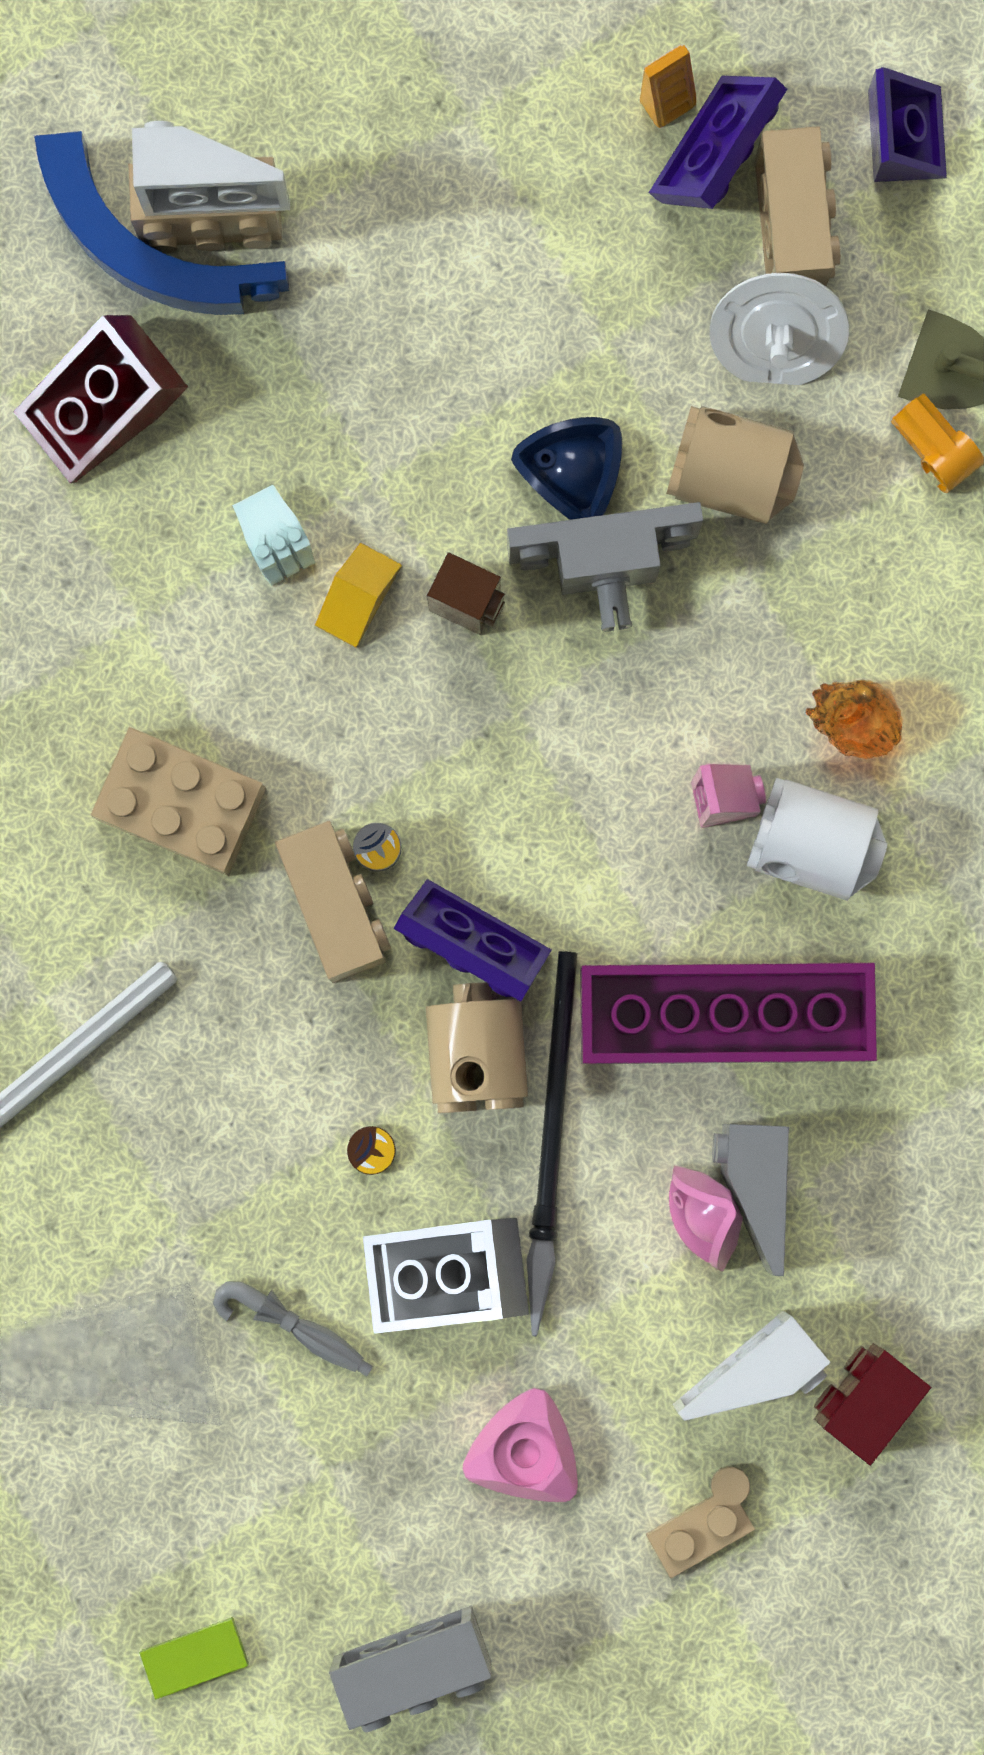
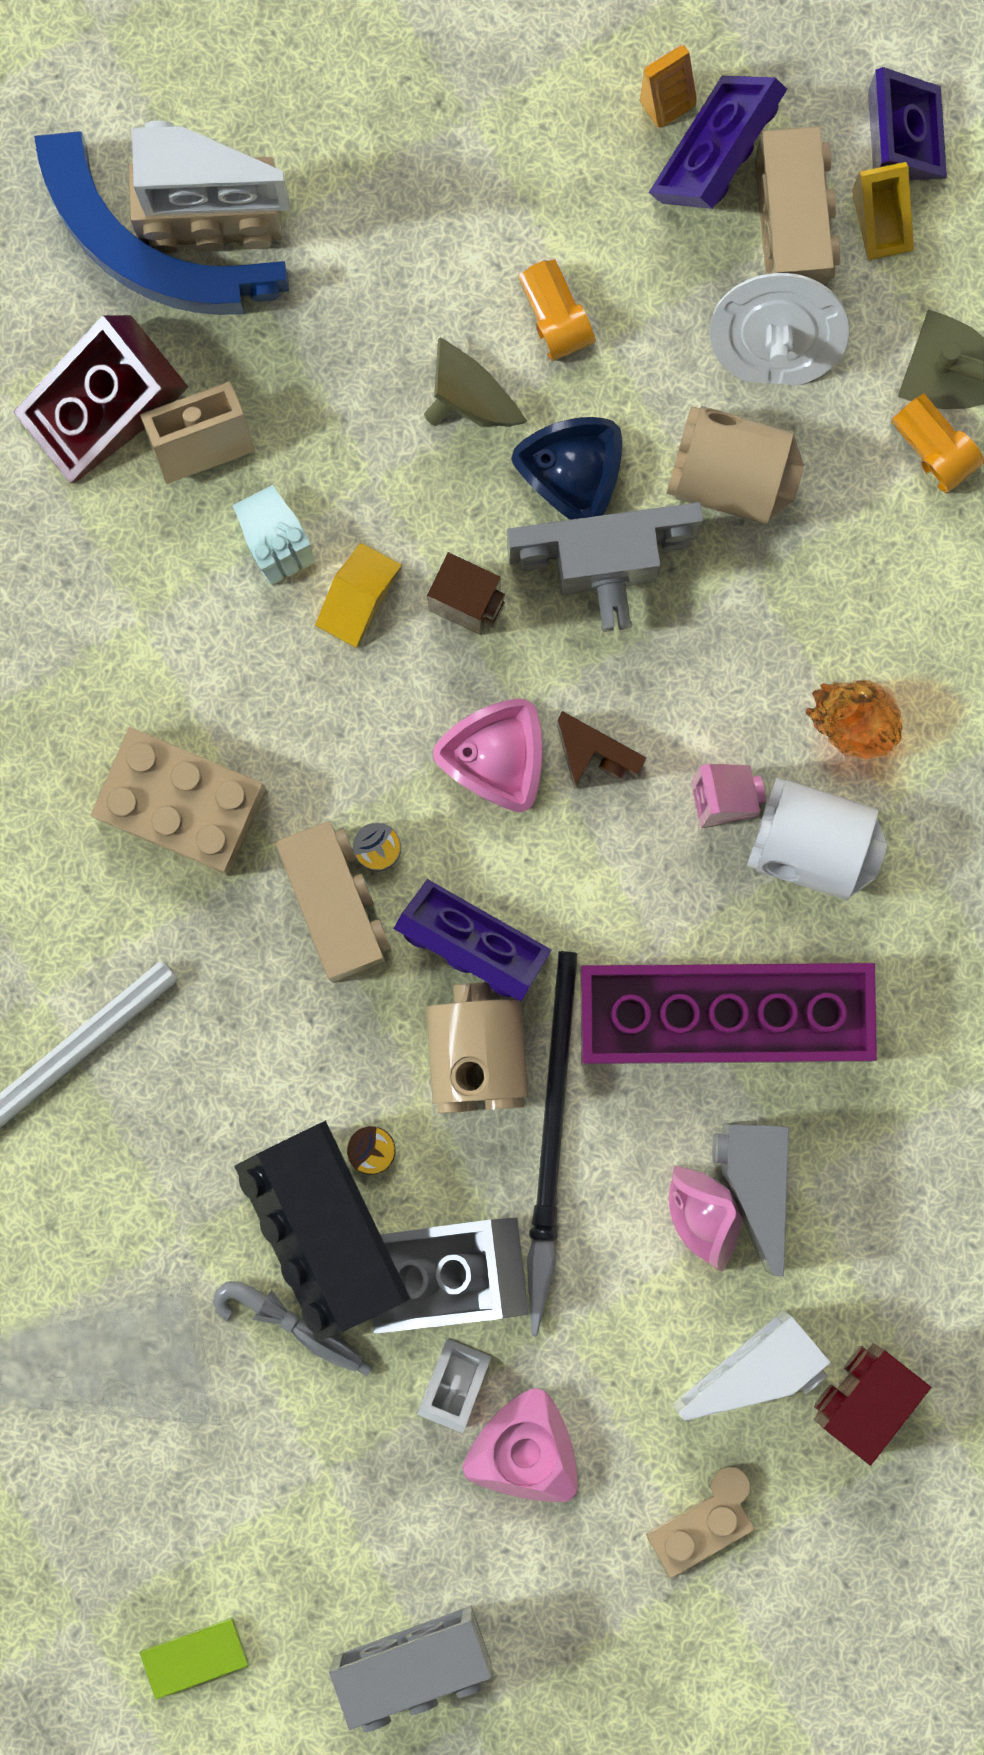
(198, 432): none -> tan brick
(321, 1232): none -> black slope
(454, 1385): none -> white slope
(470, 391): none -> olive shield
(496, 753): none -> bright pink hat
(557, 315): none -> light orange piece
(584, 742): none -> reddish brown slope
(884, 210): none -> yellow slope

